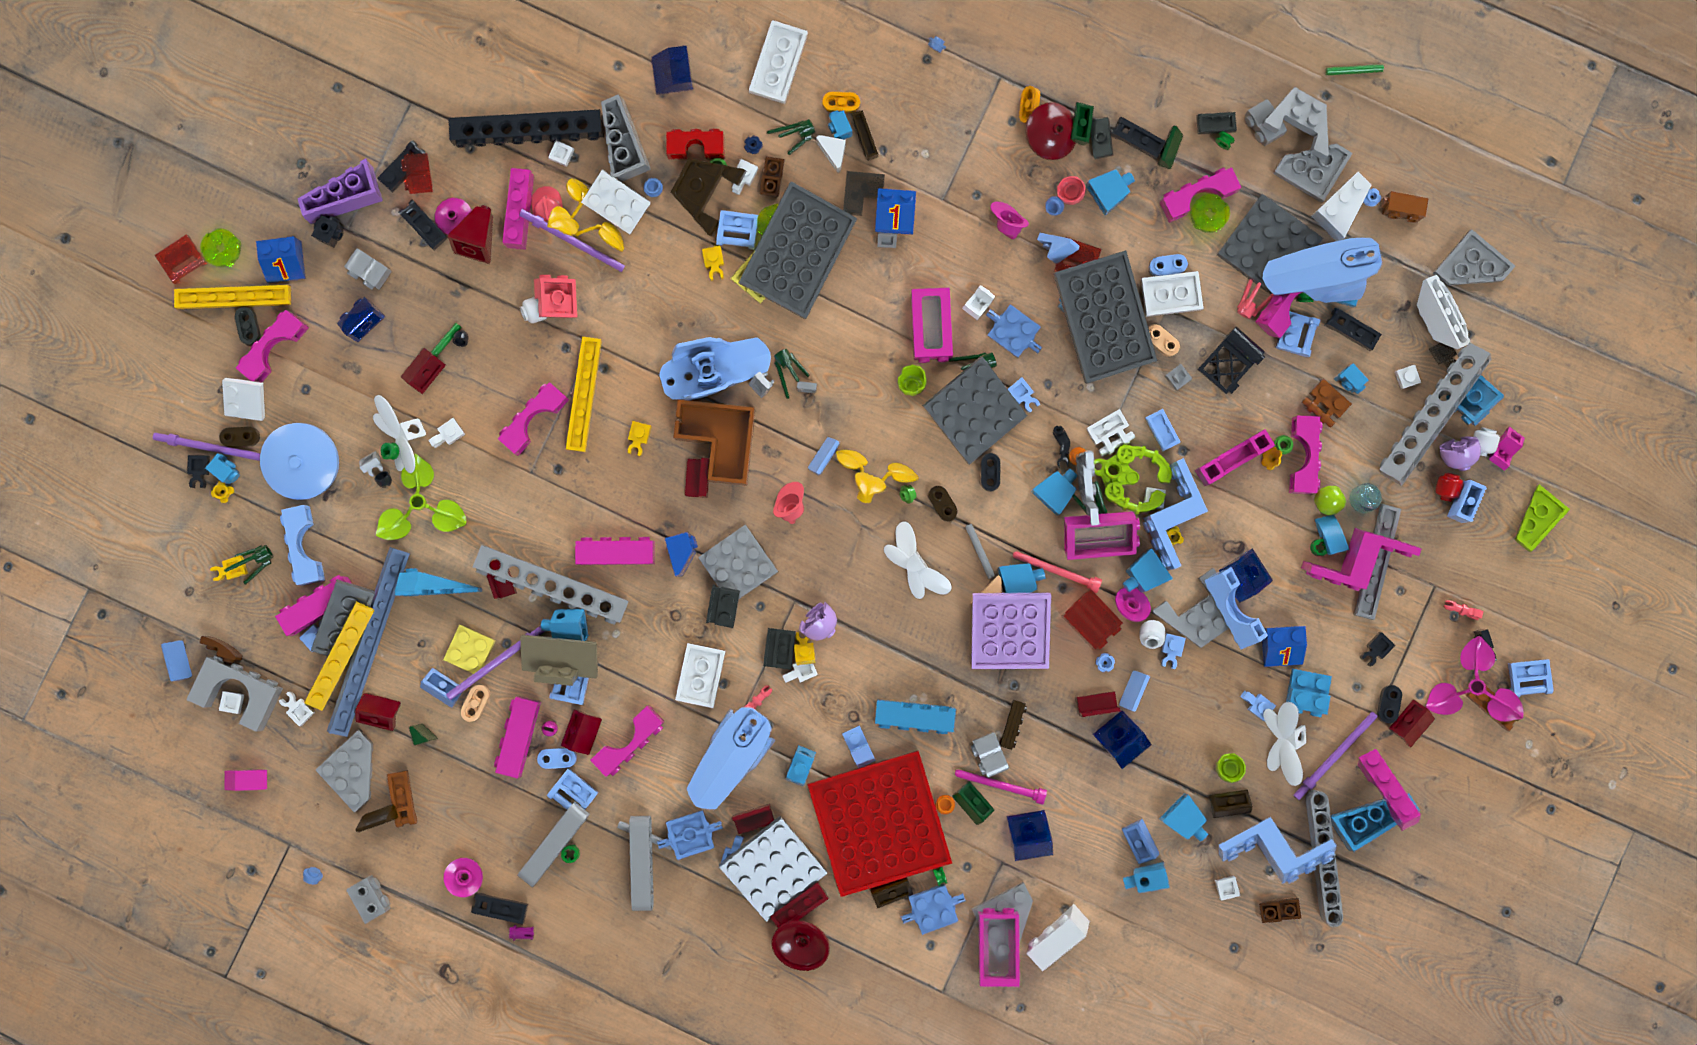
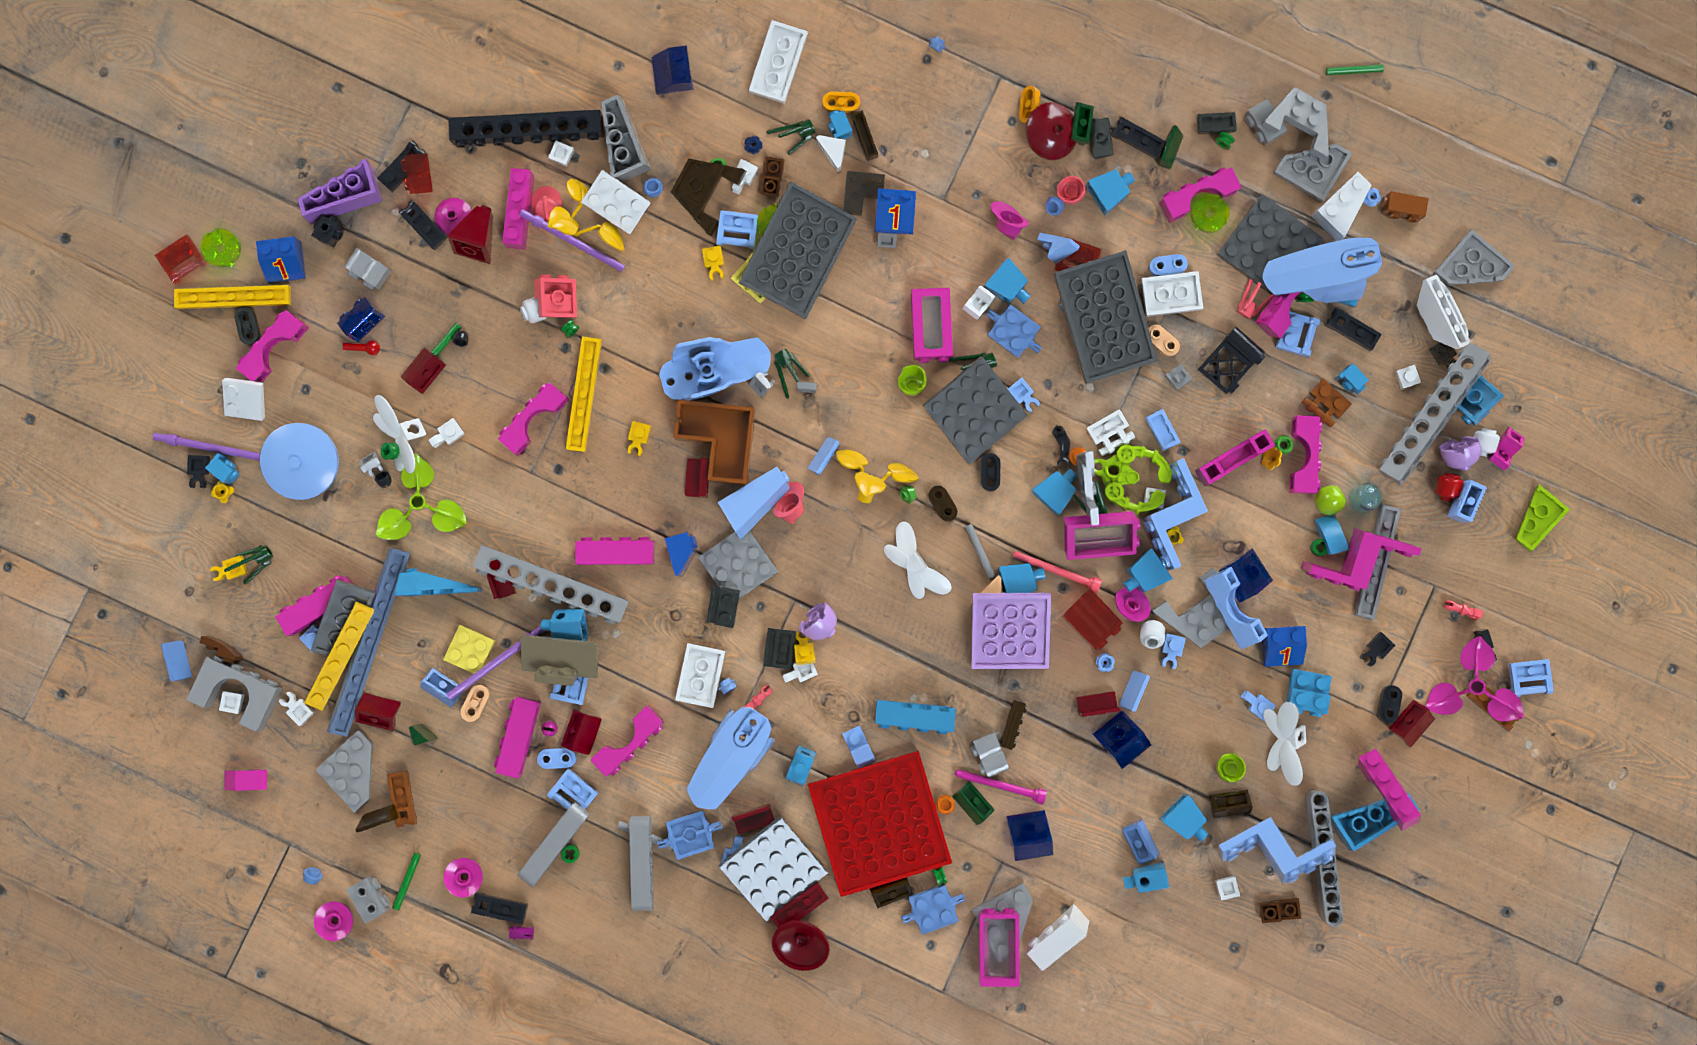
(238, 437): dark brown plate -> none
(296, 523): light blue arch -> none
(324, 921): none -> dark pink dish
(371, 347): none -> red bar
(406, 881): none -> green bar
(570, 329): none -> green bush
(680, 141): red arch -> none
(727, 686): none -> light blue plate
(754, 500): none -> light blue slope
(1008, 283): none -> dark azure torso
(1310, 783): medium lavender bar -> none

